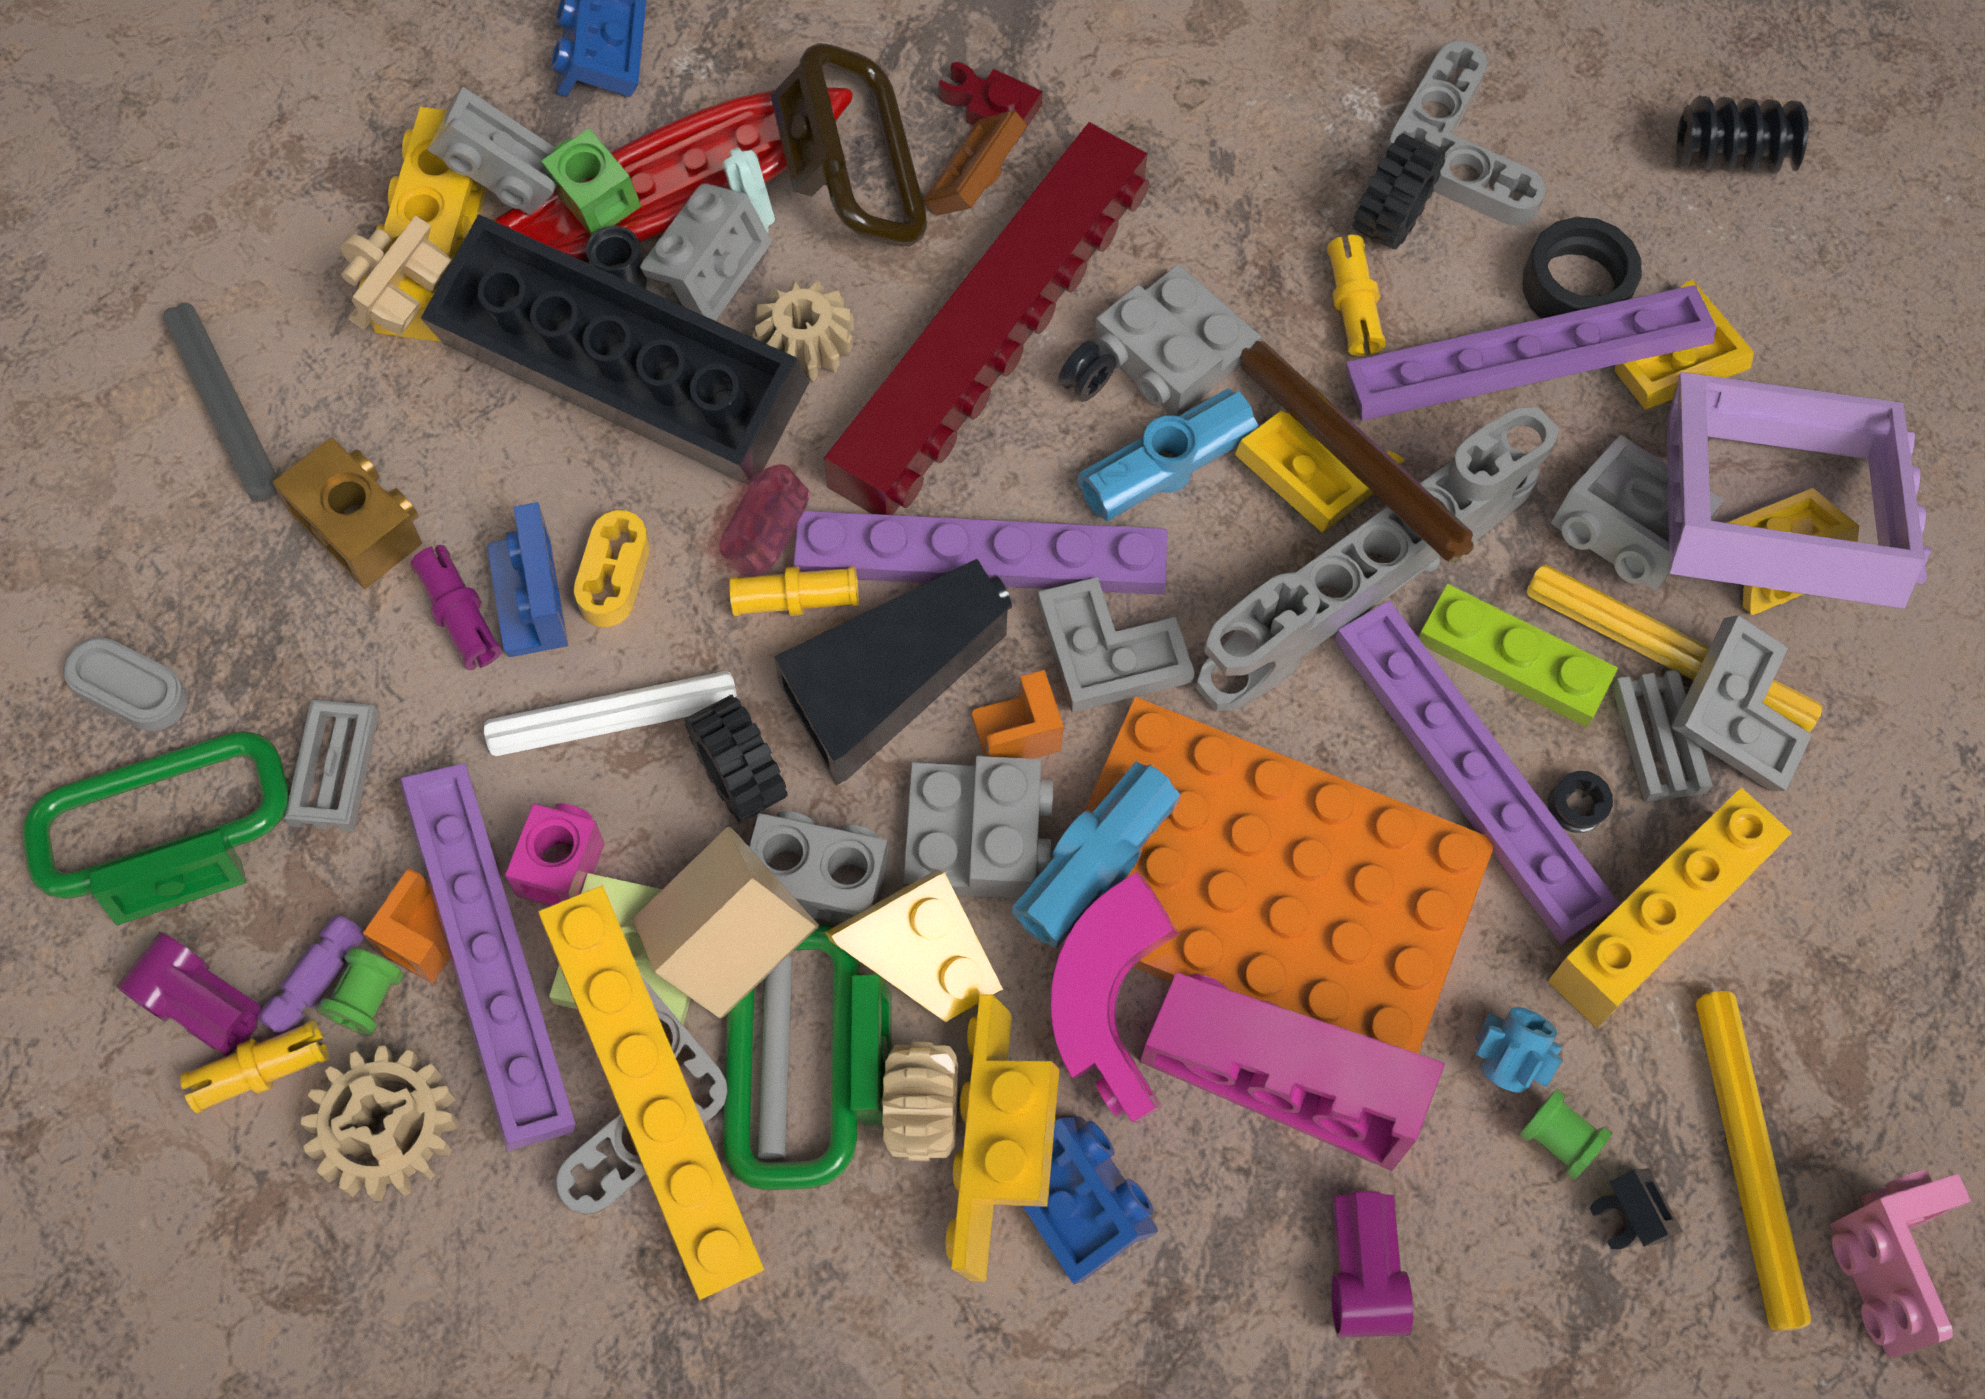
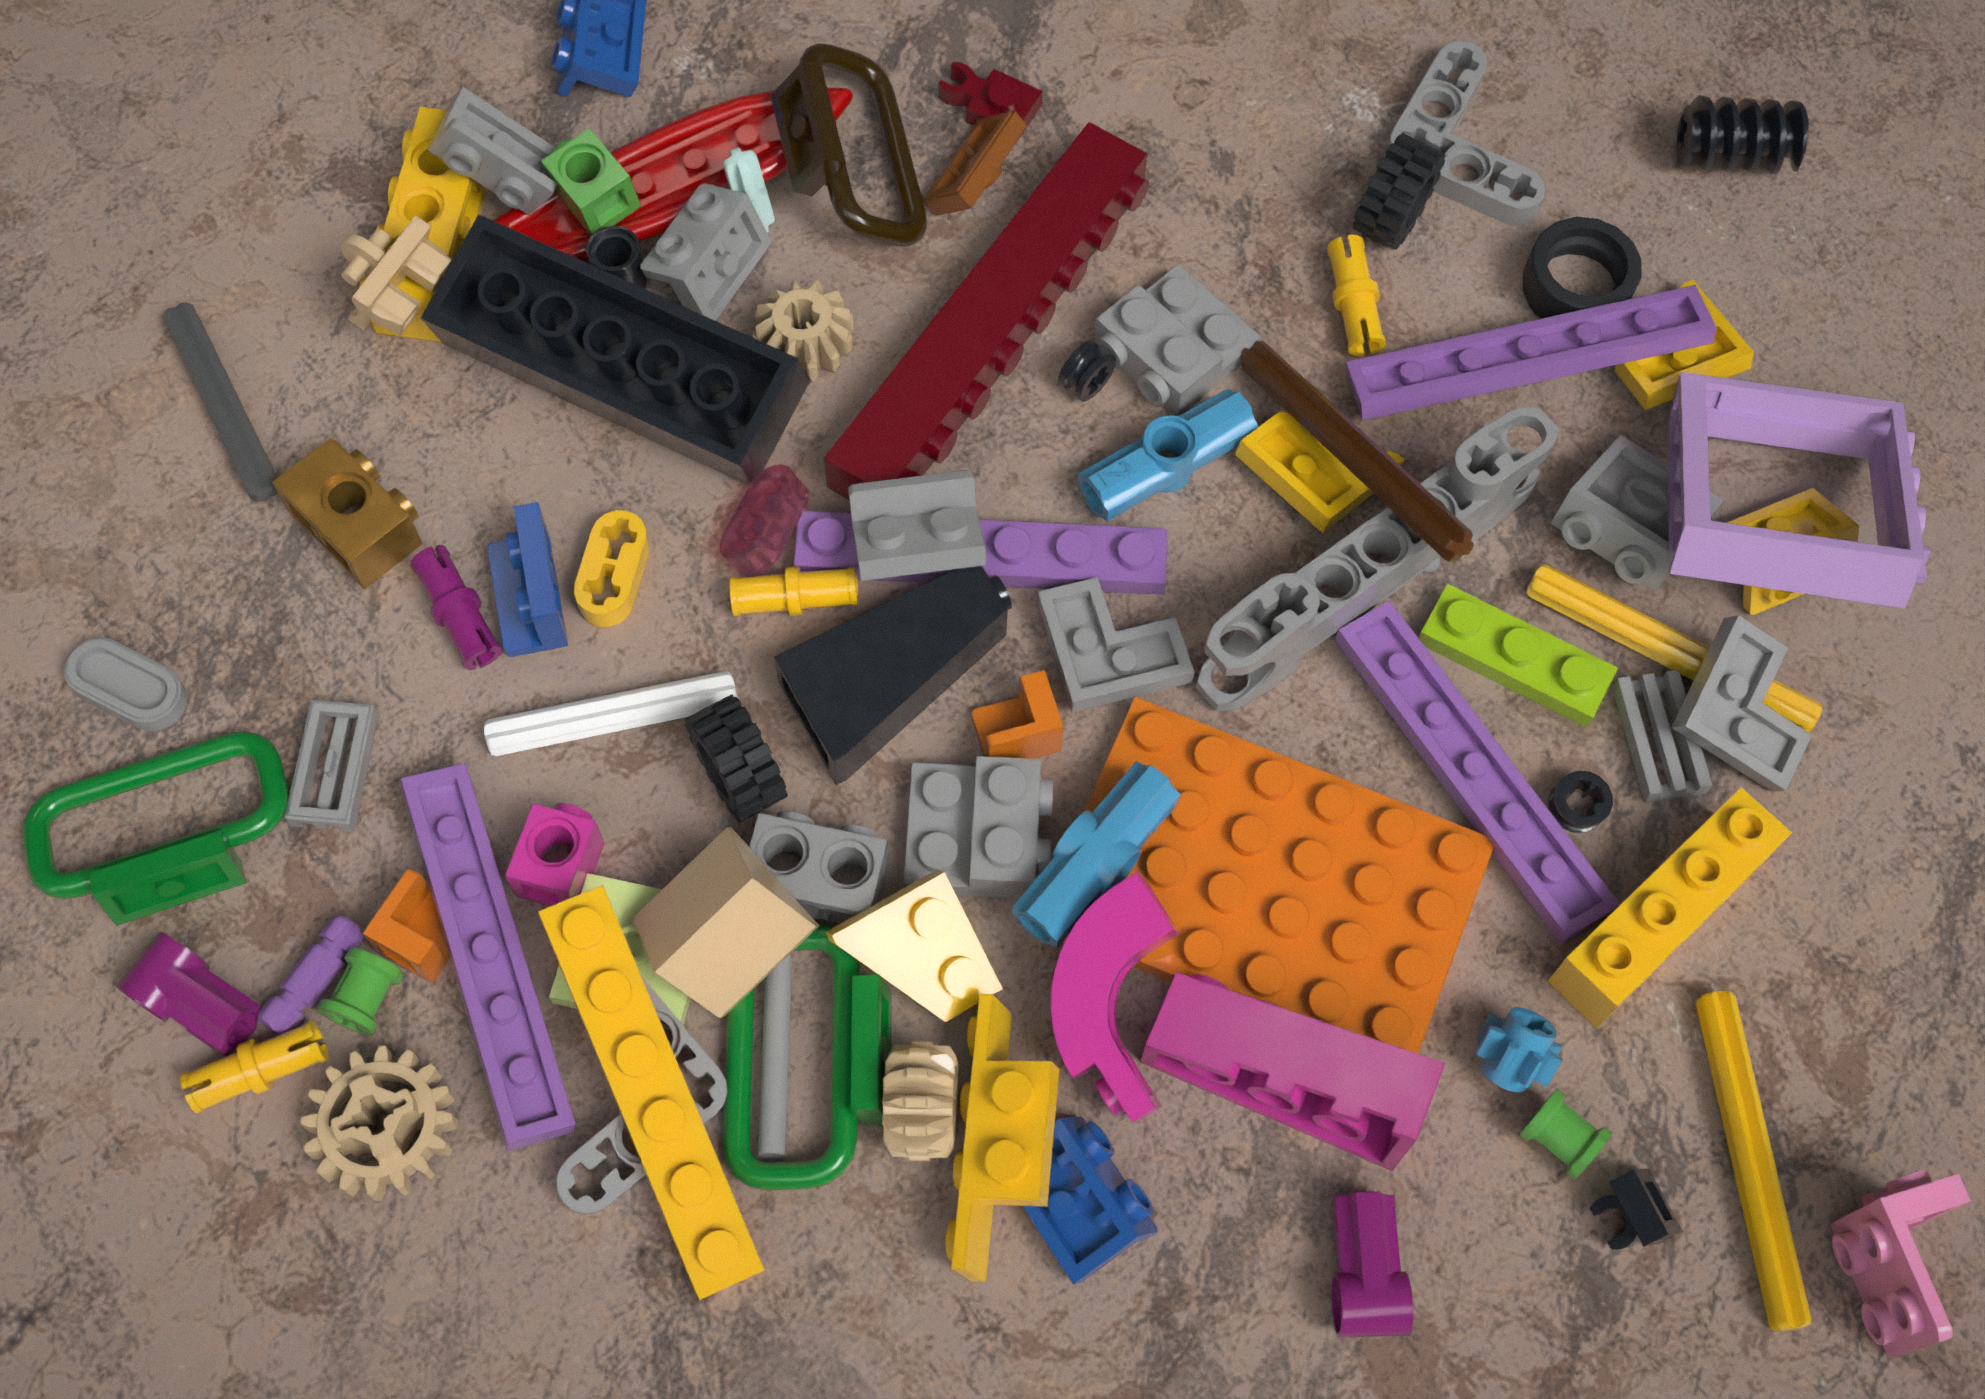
(916, 525): none -> light grey bracket

